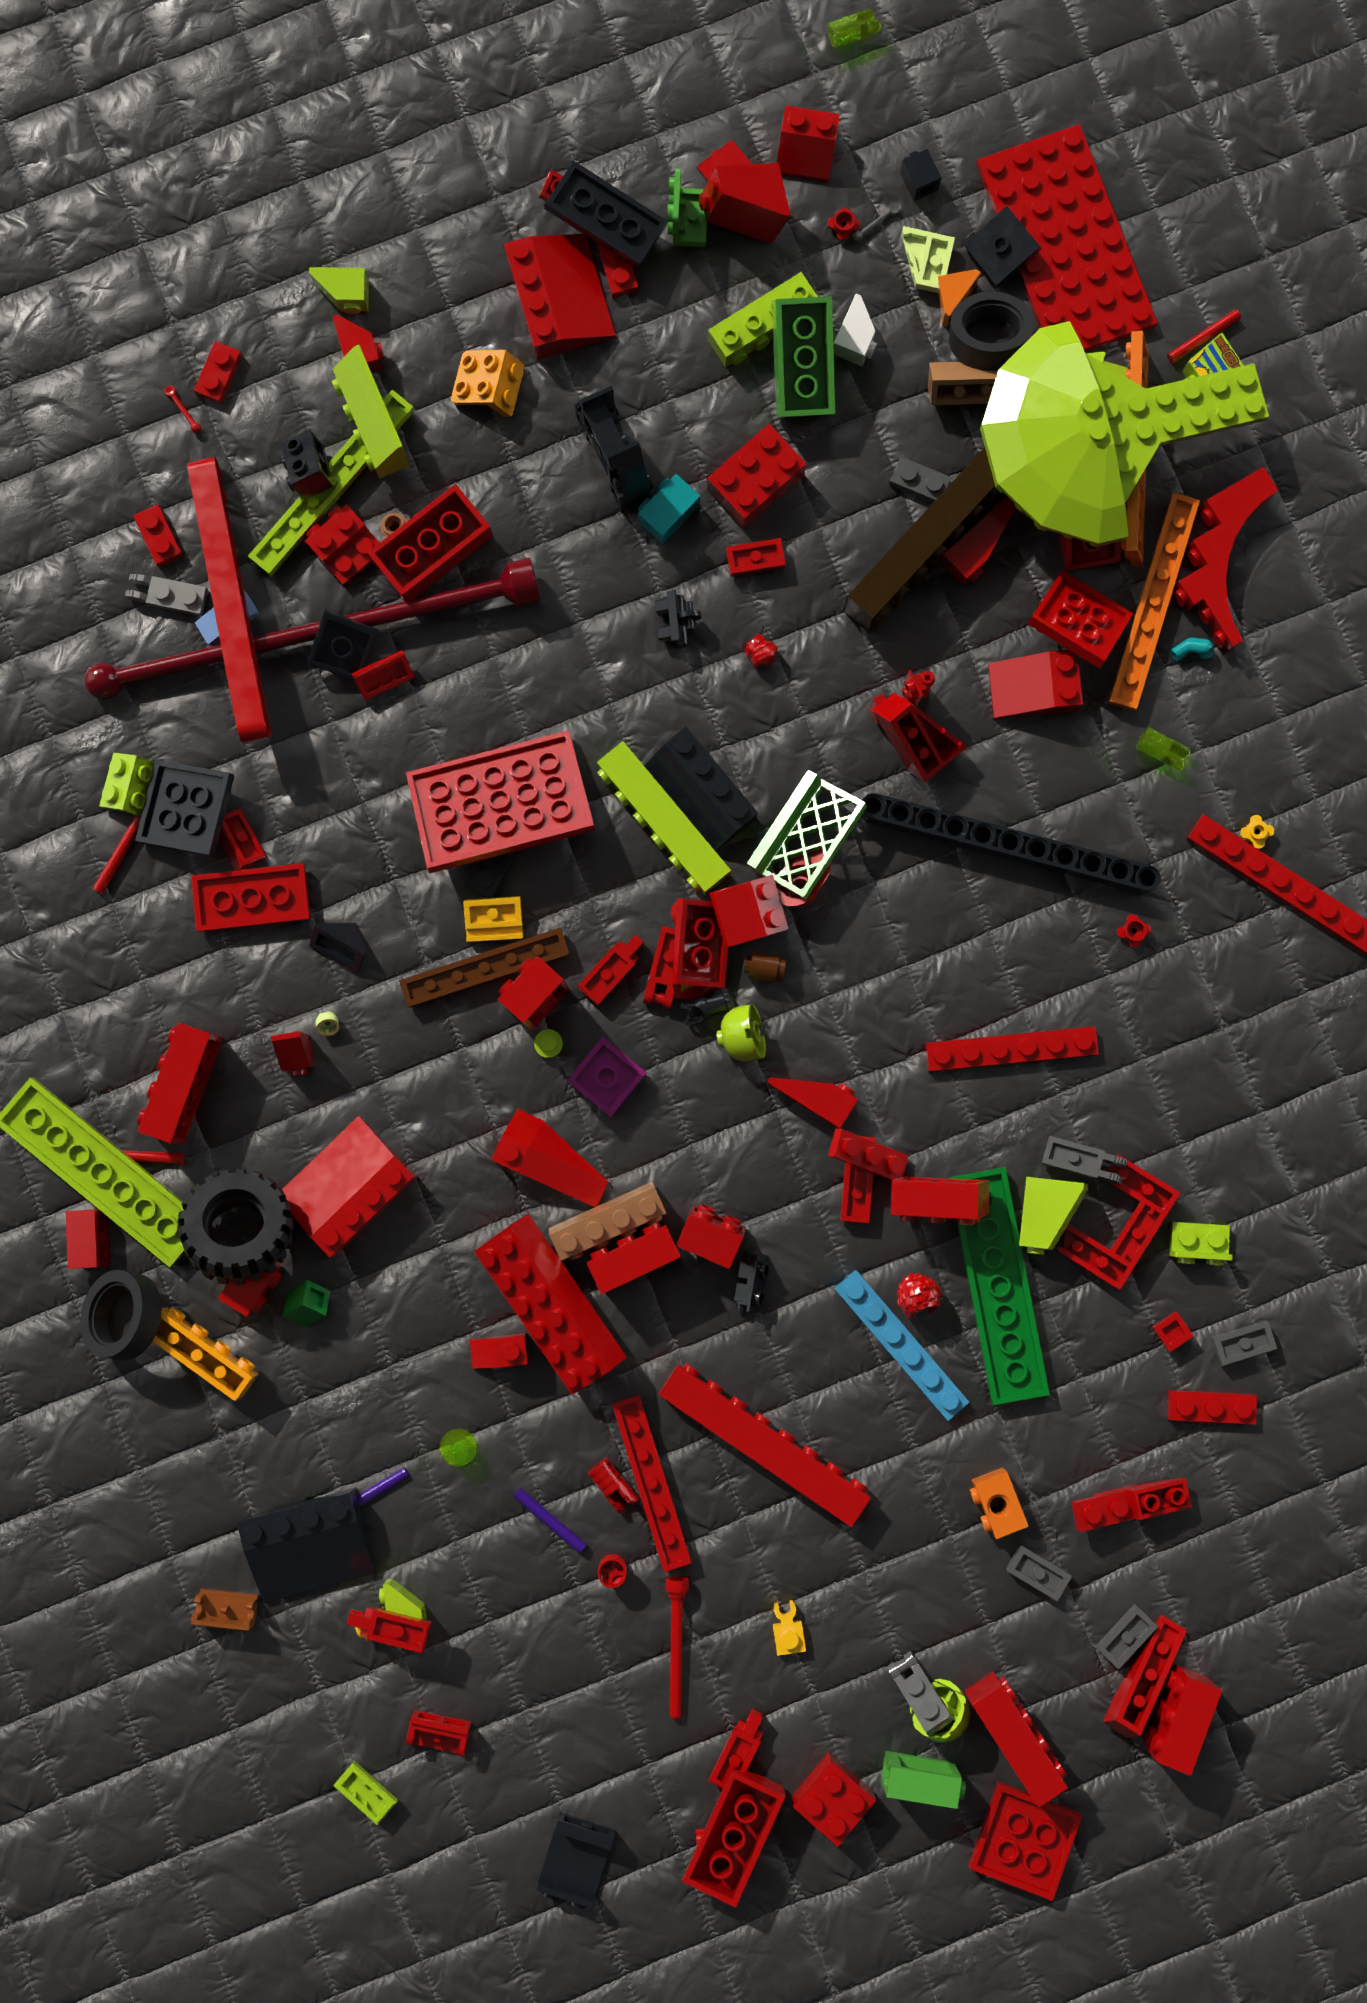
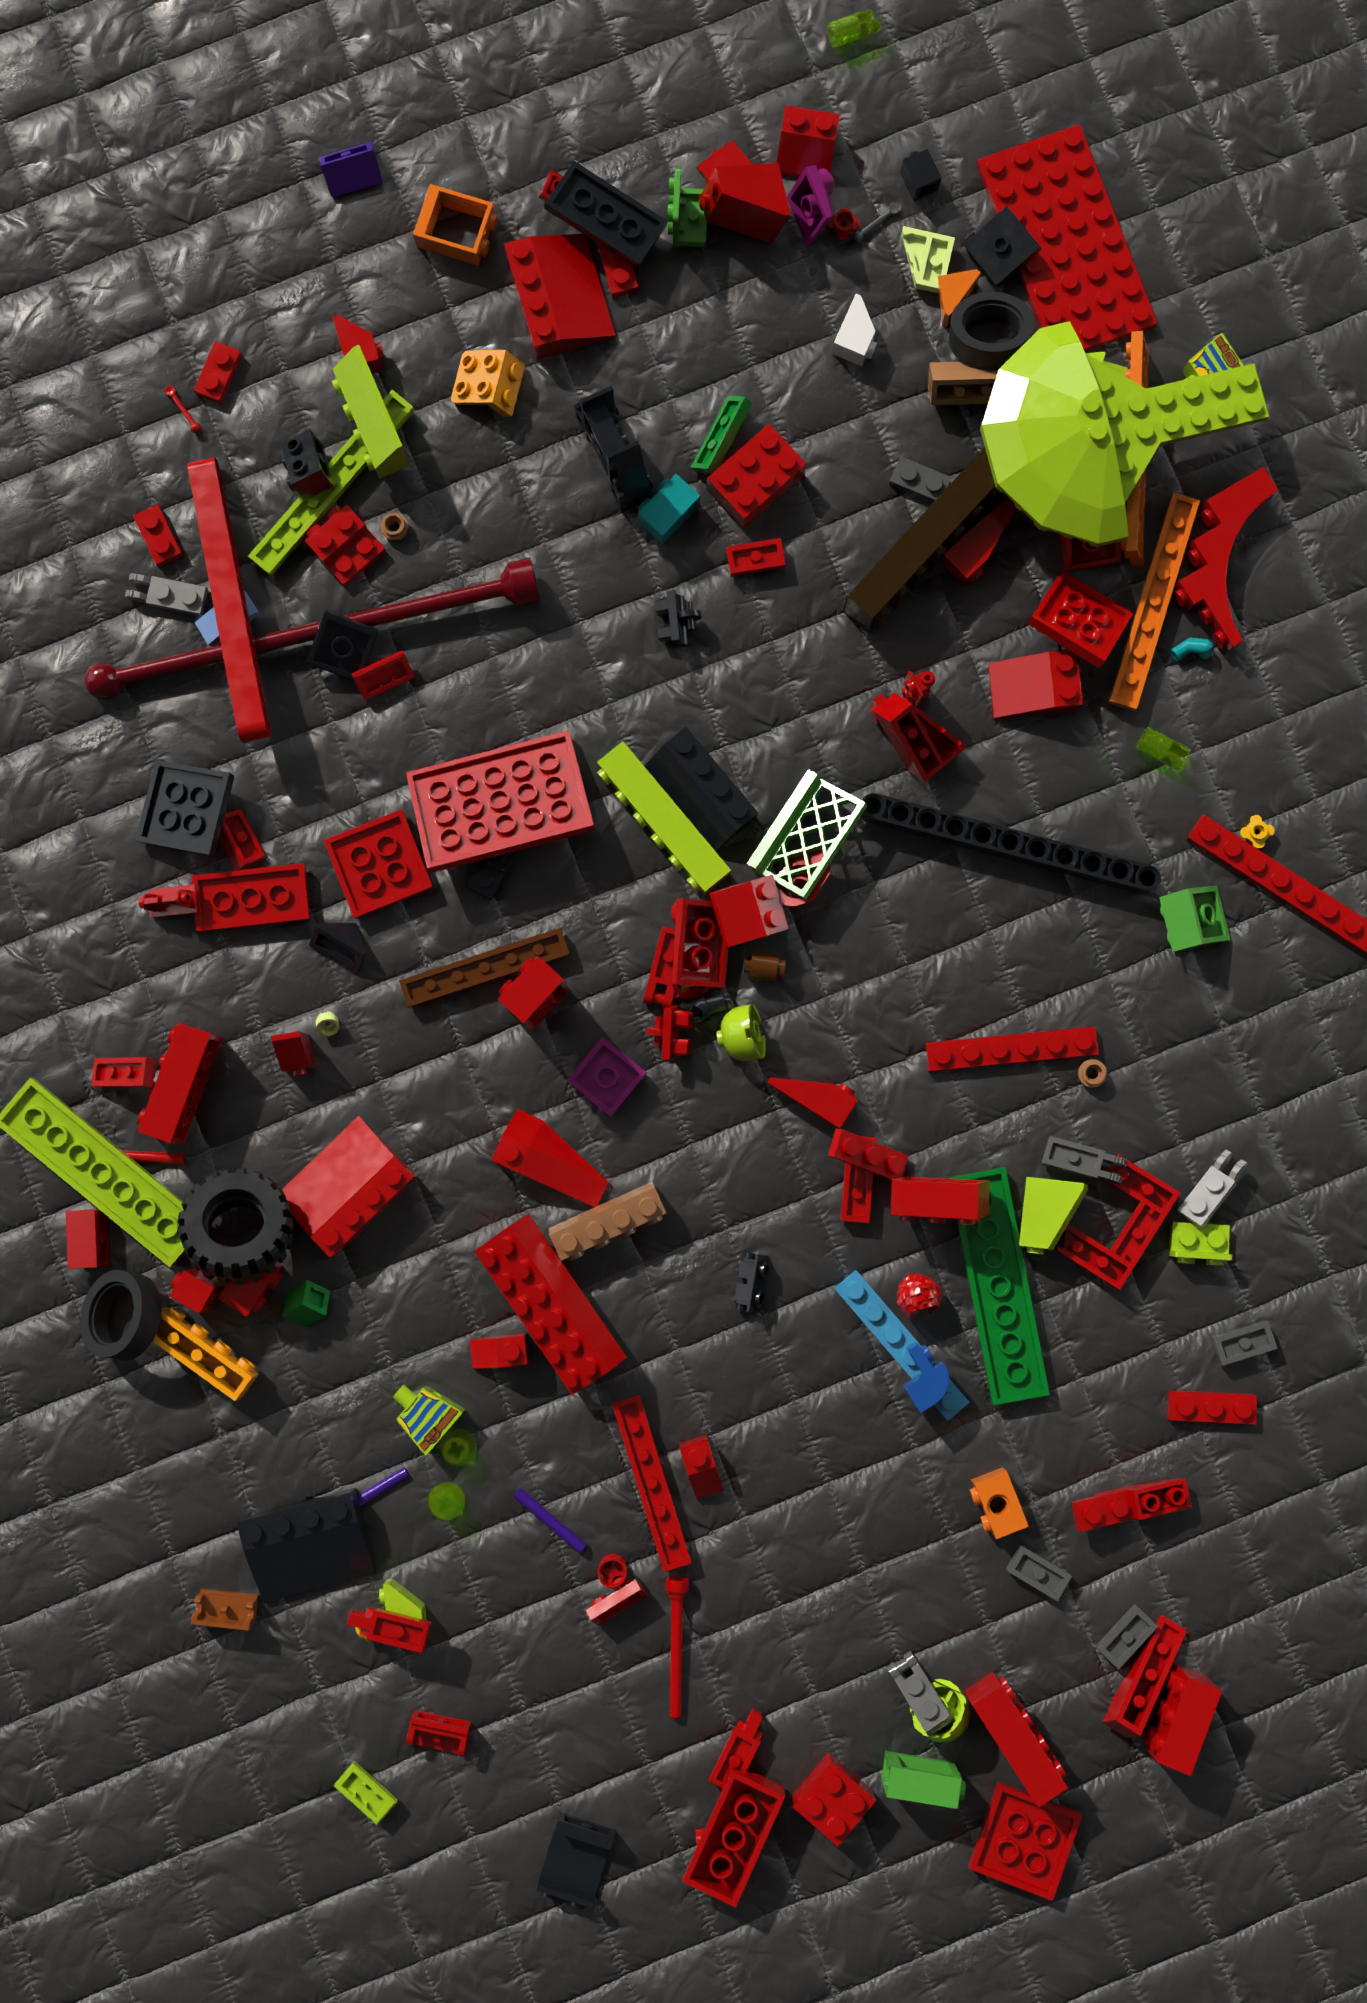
(117, 856): red bar -> none
(123, 1072): none -> red plate
(127, 784): lime bracket -> none
(170, 901): none -> red hinge
(196, 1290): none -> red brick
(343, 287): lime slope -> none
(350, 169): none -> dark purple panel
(378, 864): none -> red plate
(426, 1415): none -> torso
(430, 543): red brick -> none
(434, 200): none -> orange window
(446, 1500): none -> clear neon green piece
(493, 918): yellow plate -> none
(548, 1043): lime plate -> none
(607, 1607): none -> plate
(608, 1480): red hinge -> none
(611, 970): red hinge -> none
(633, 1257): red brick -> none
(667, 1032): none -> red hips
(701, 1467): none -> red slope
(711, 1235): red slope -> none
(721, 435): none -> green plate
(753, 325): lime brick -> none
(760, 651): red arm -> none
(764, 1444): red brick -> none
(788, 1633): yellow plate -> none
(803, 356): bright green brick -> none
(812, 202): none -> magenta slope
(931, 1383): none -> blue brick
(1101, 1073): none -> medium nougat plate
(1141, 930): red plate -> none
(1172, 1331): red plate -> none
(1194, 918): none -> bright green slope
(1203, 336): red bar -> none
(1211, 1191): none -> light grey hinge

